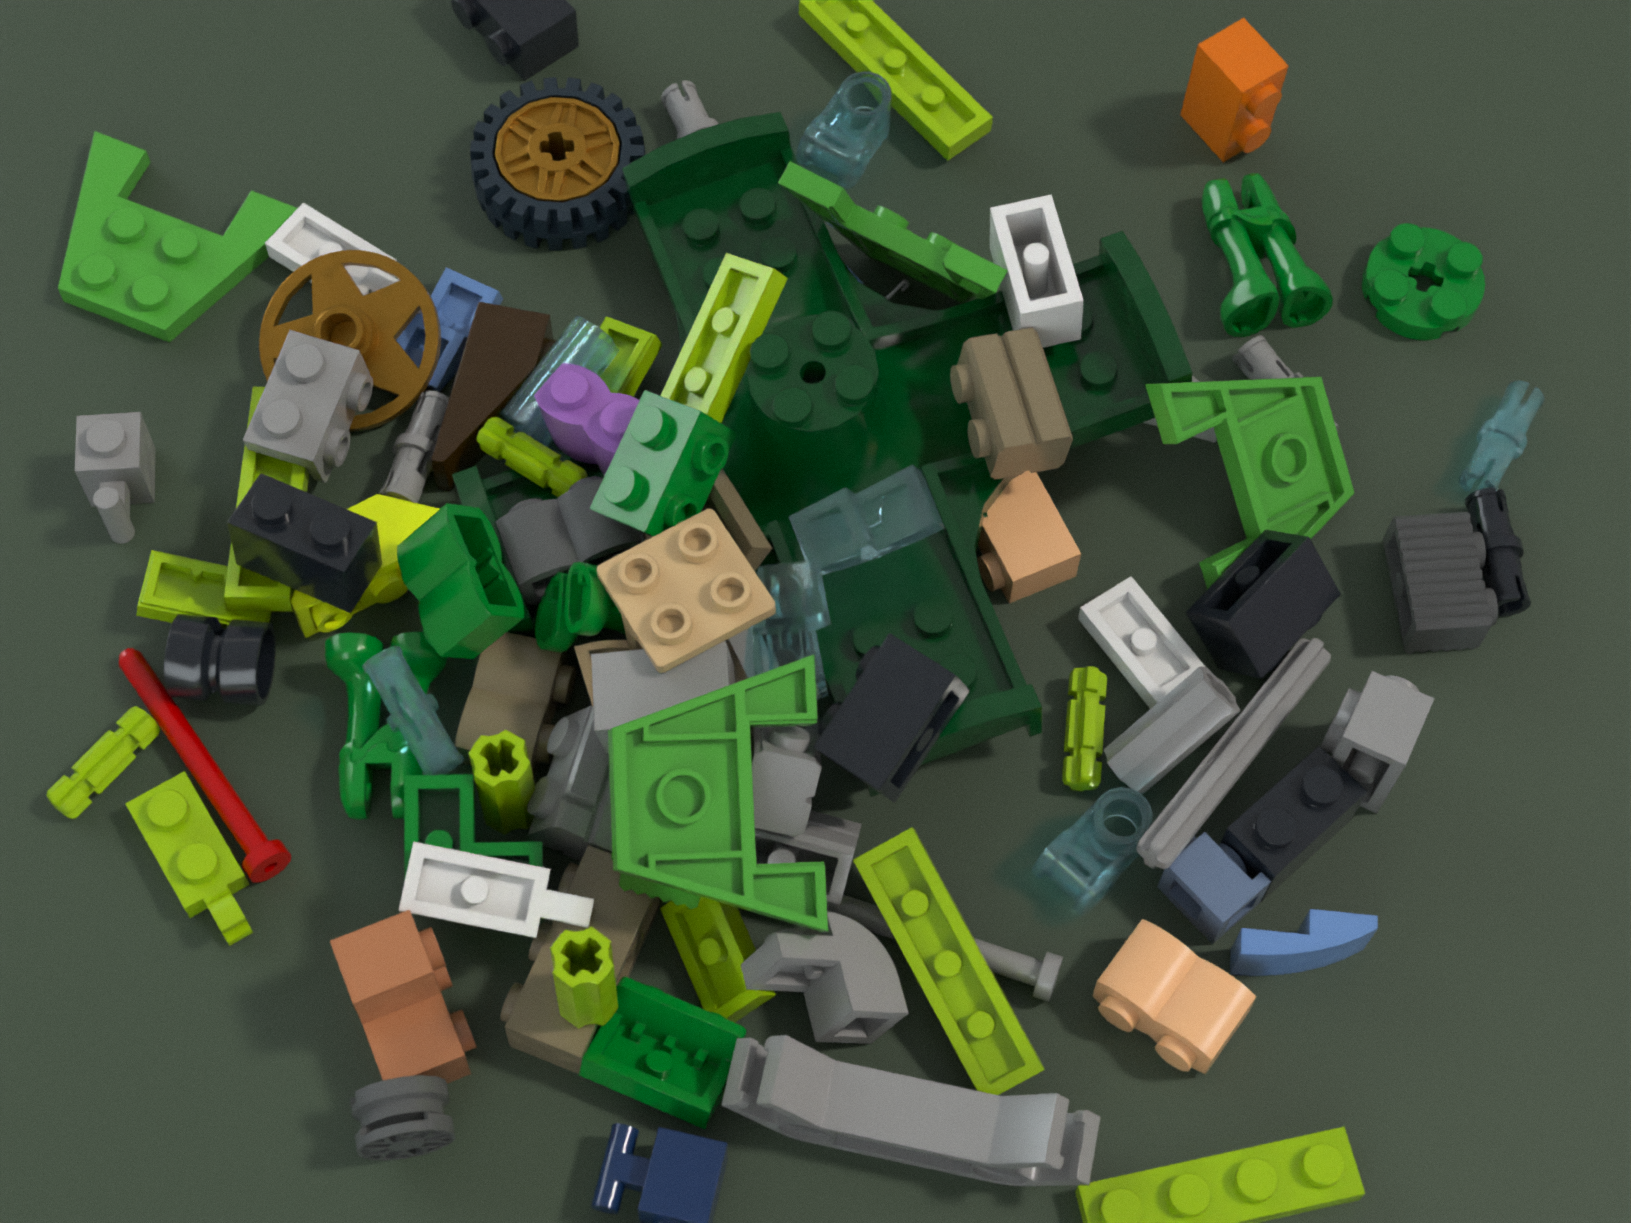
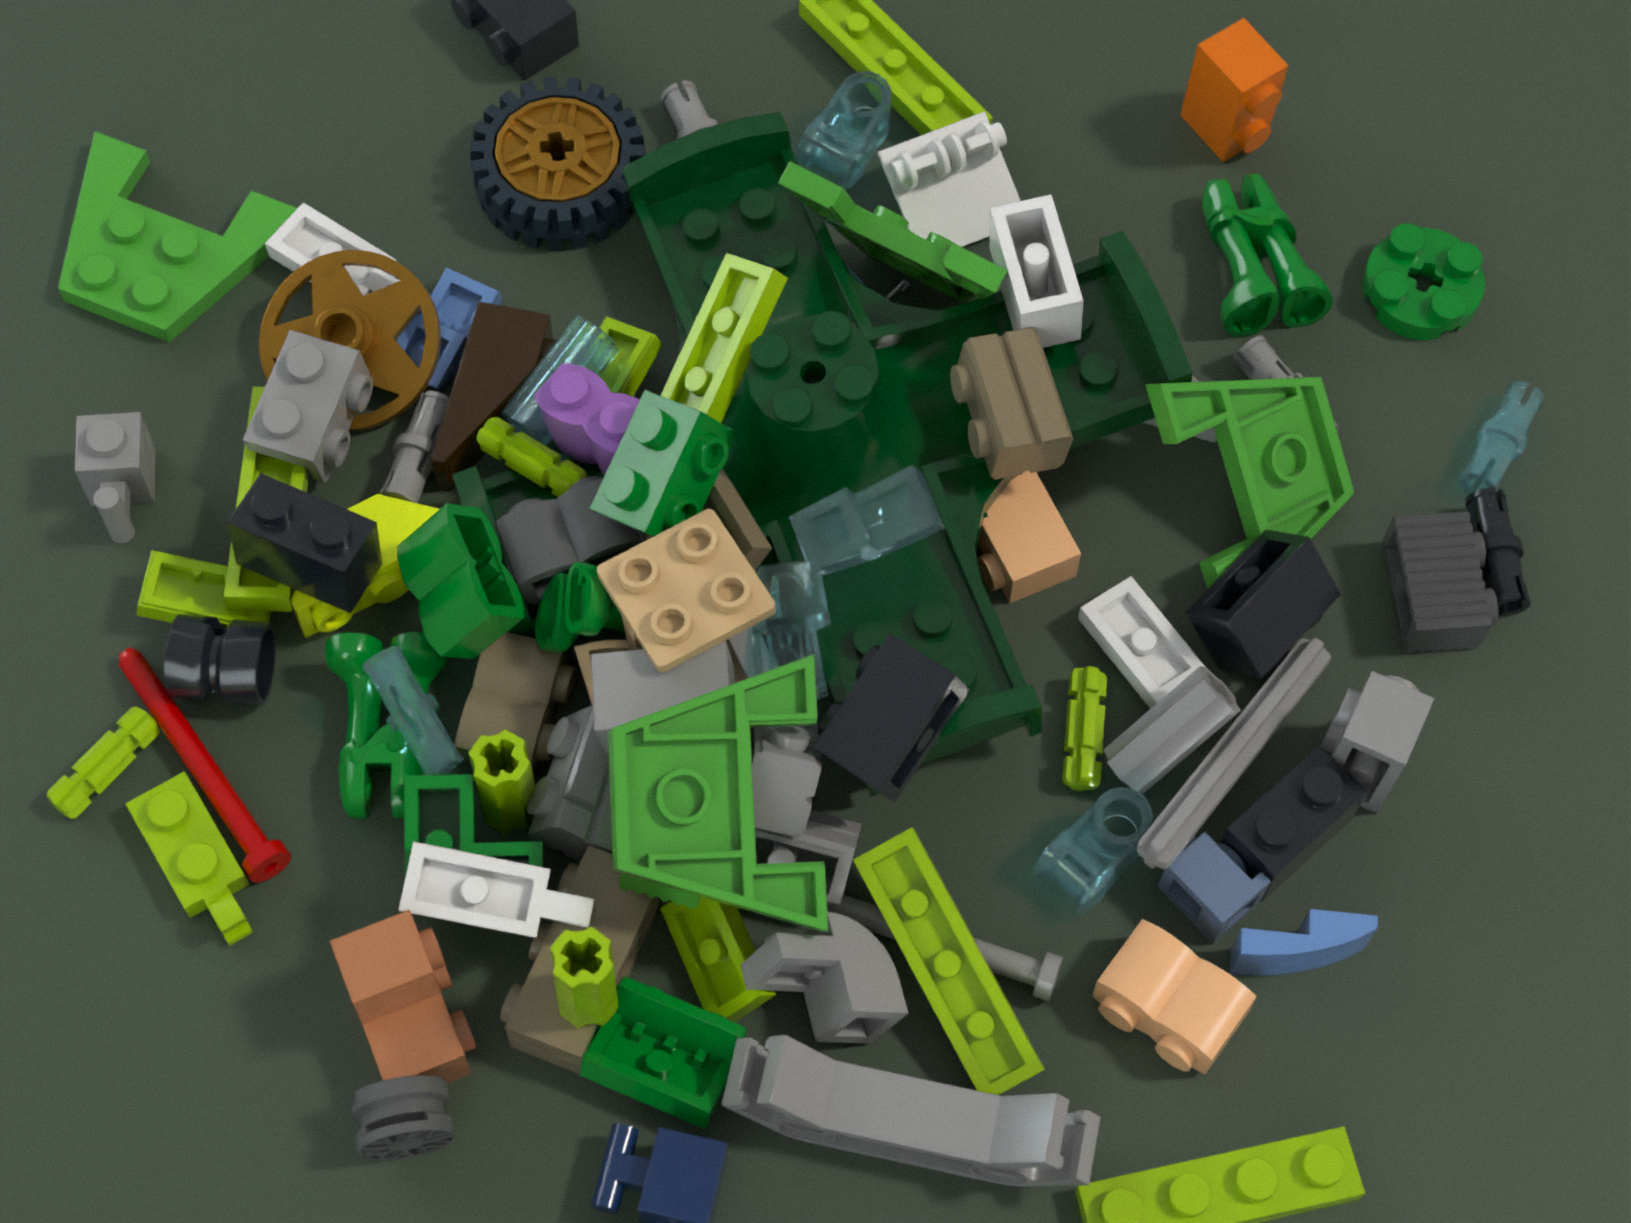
(951, 179): none -> white hinge

